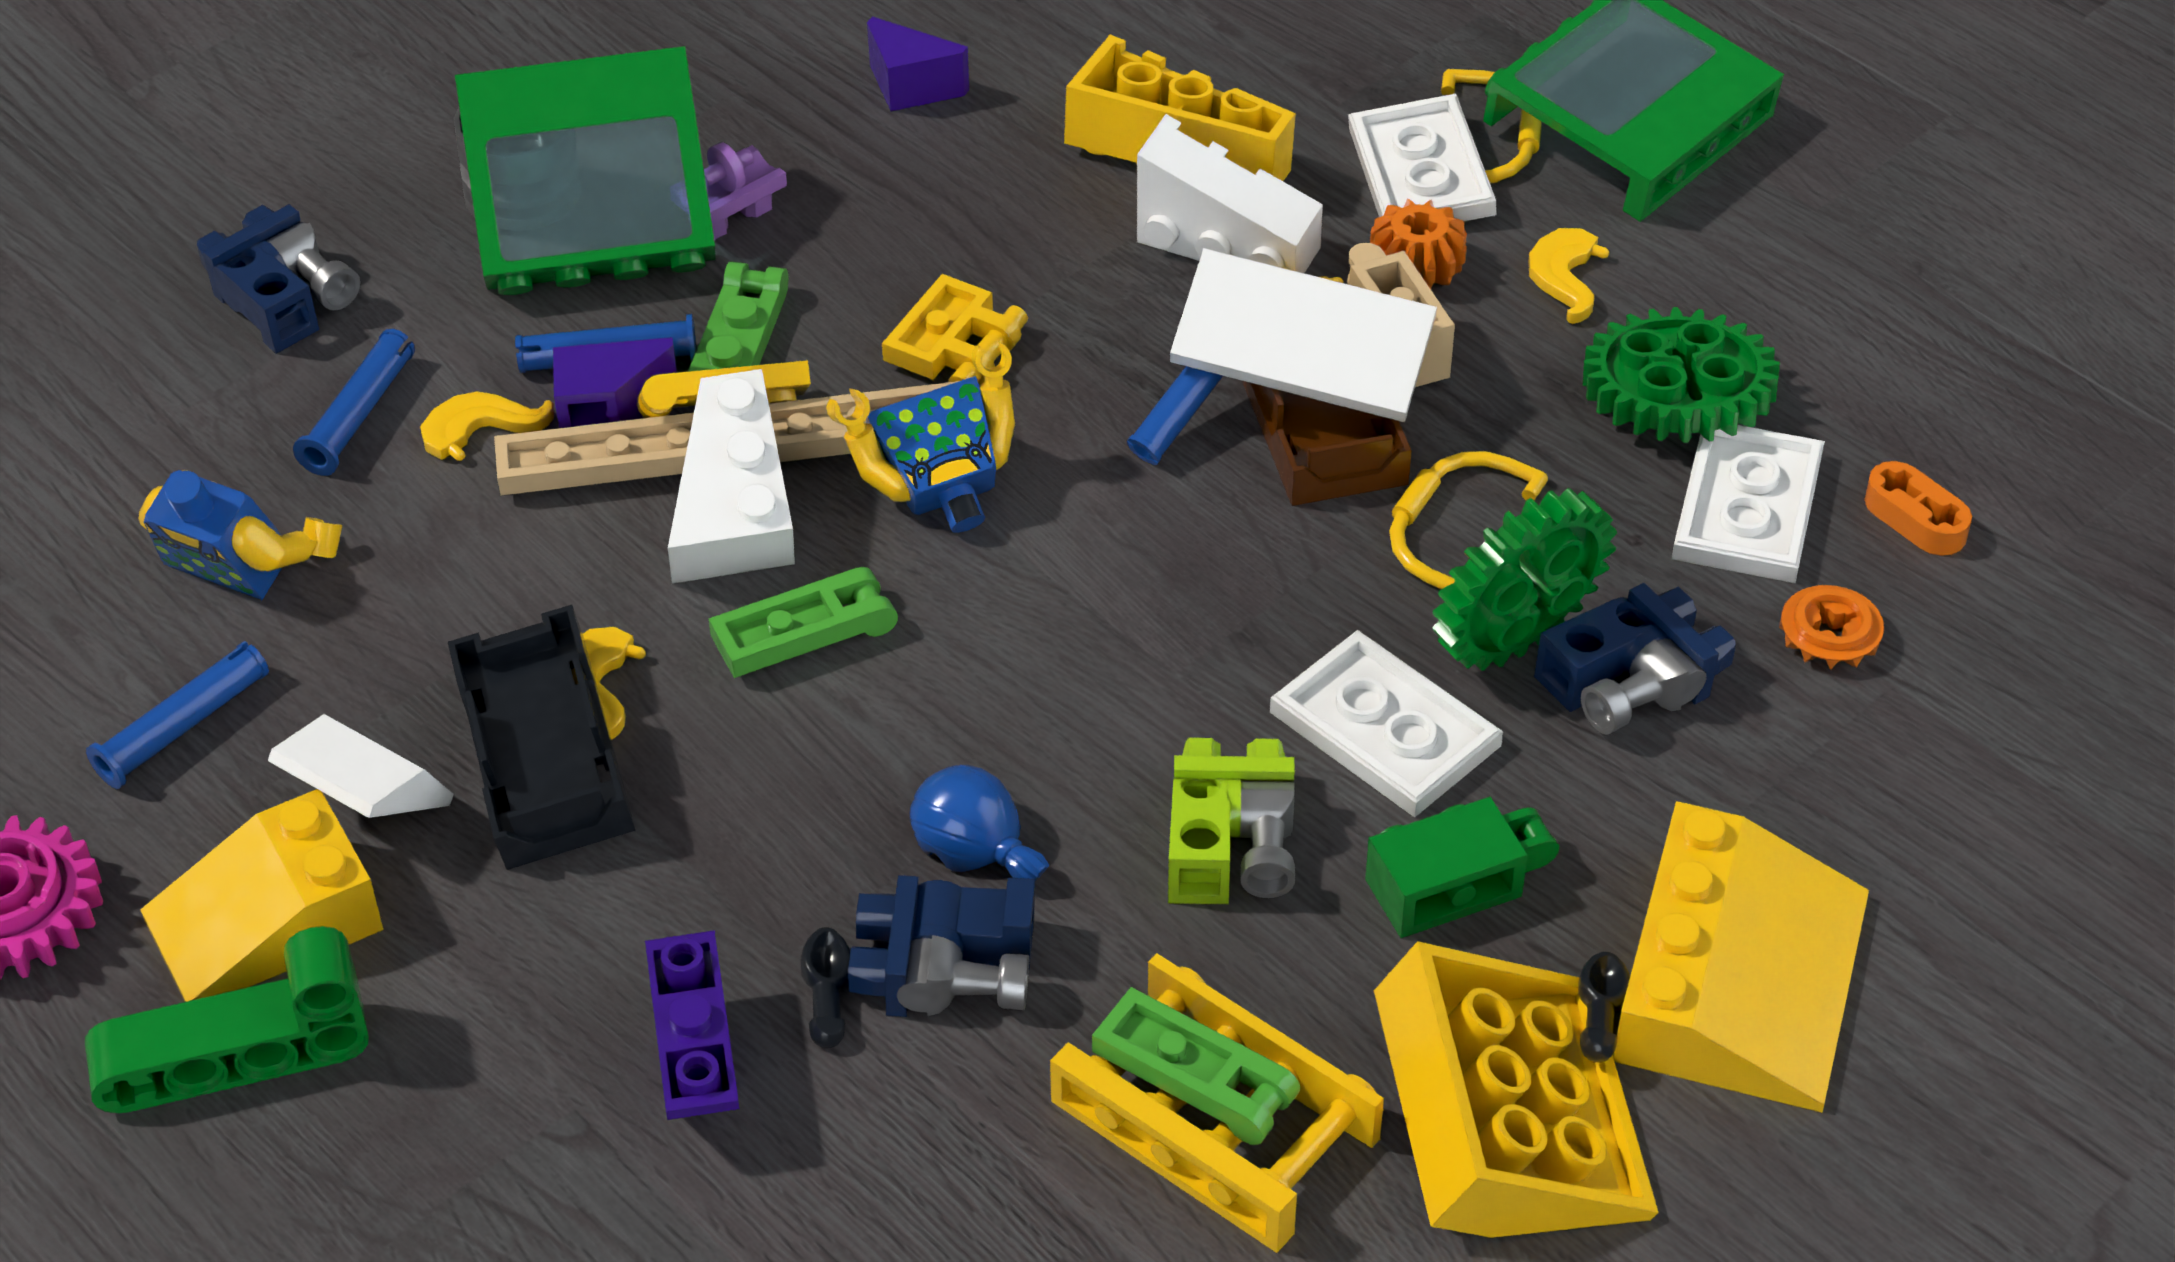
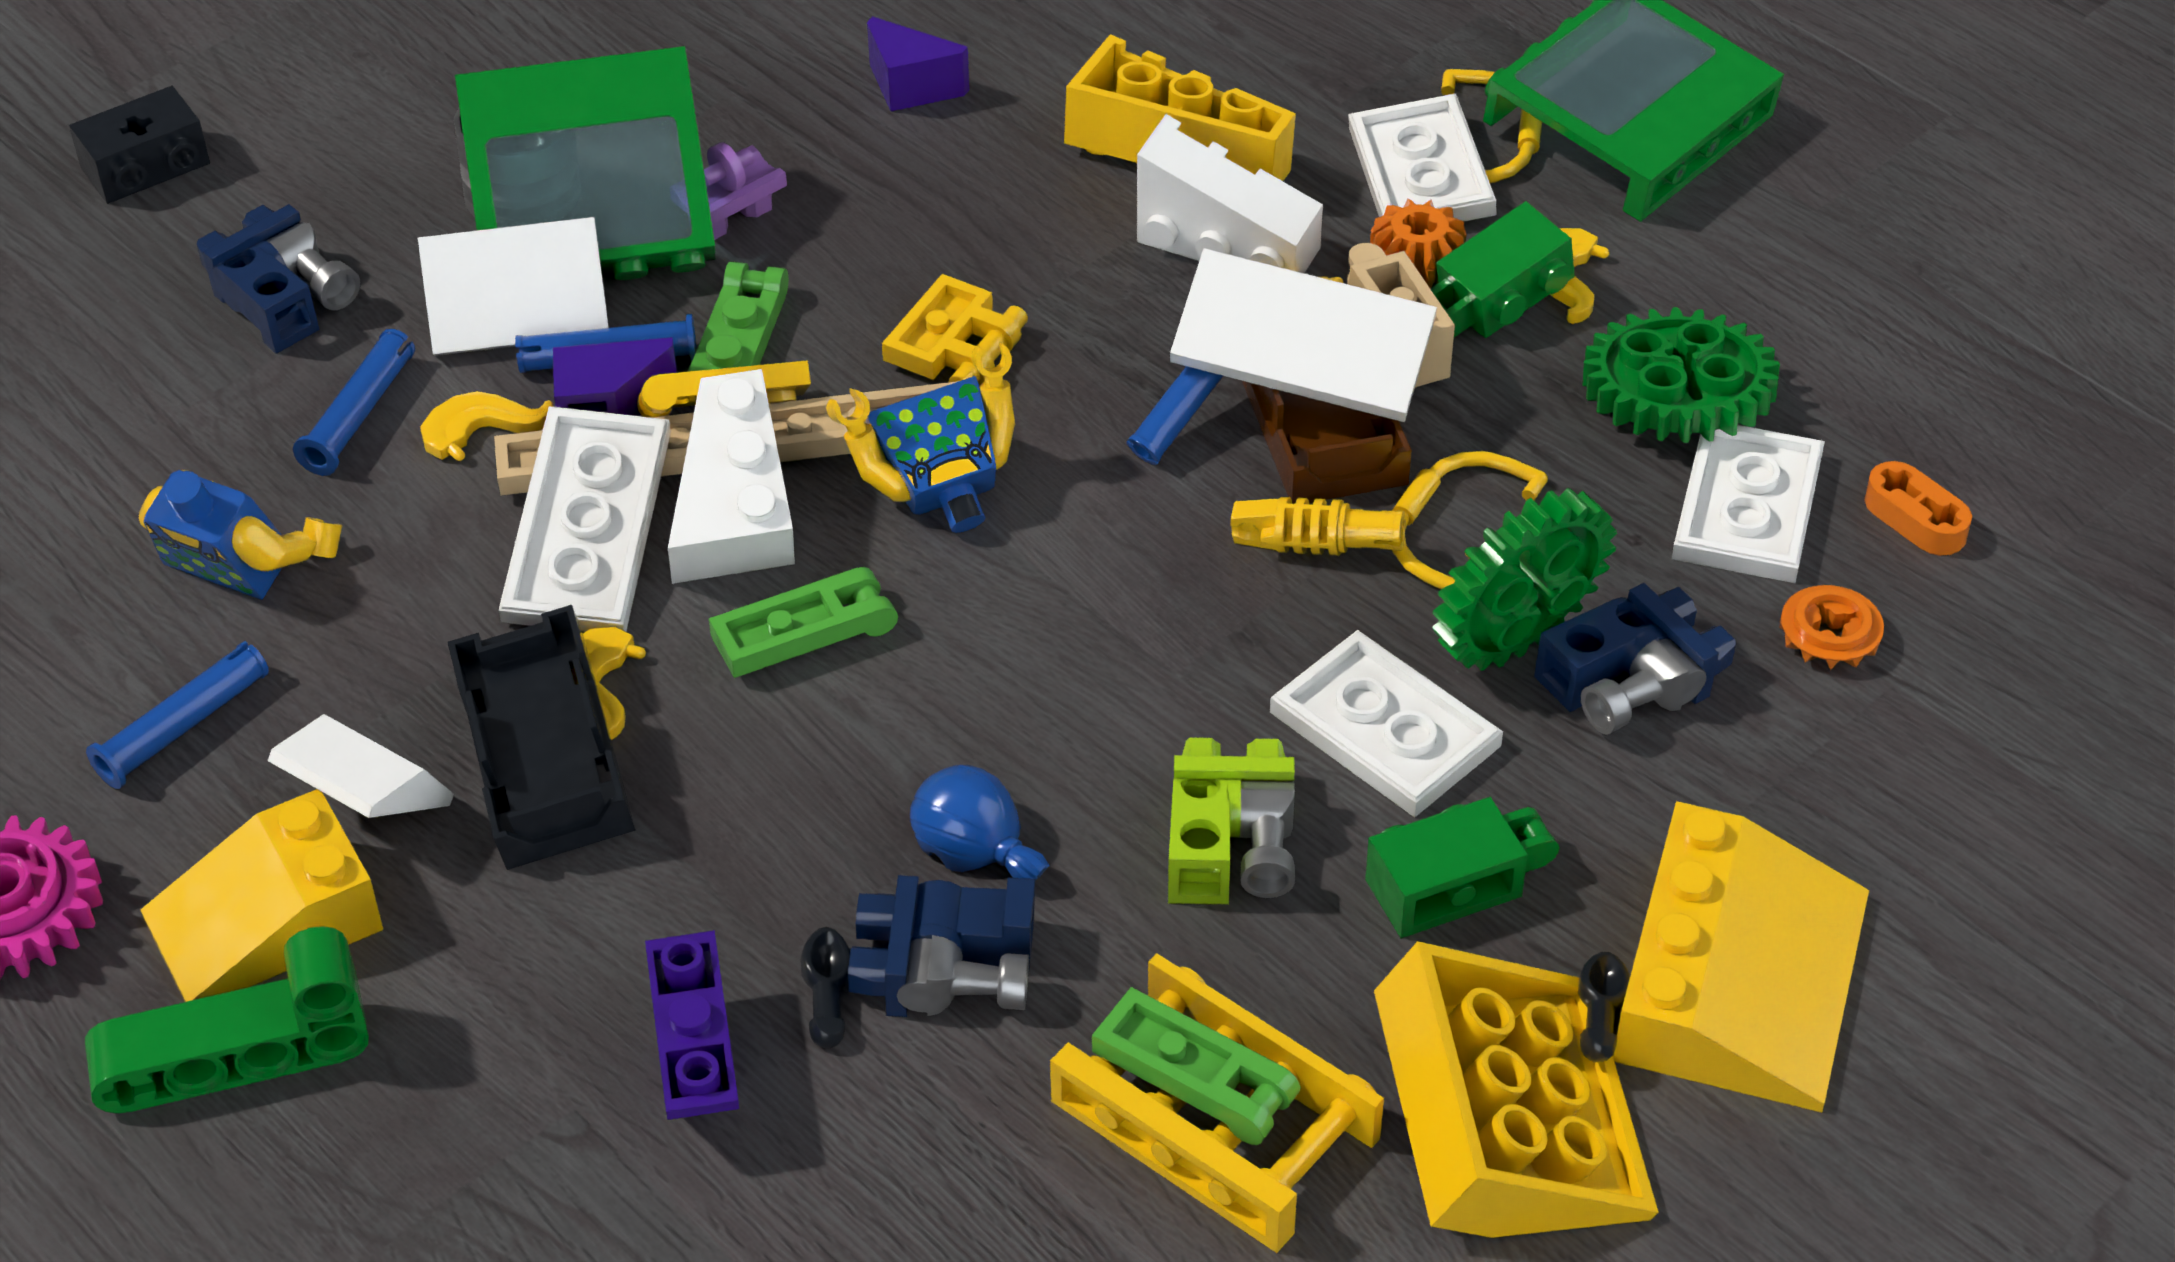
(139, 144): none -> black brick
(511, 283): none -> white tile
(586, 518): none -> white tile
(1335, 527): none -> yellow hinge
(1504, 271): none -> green brick

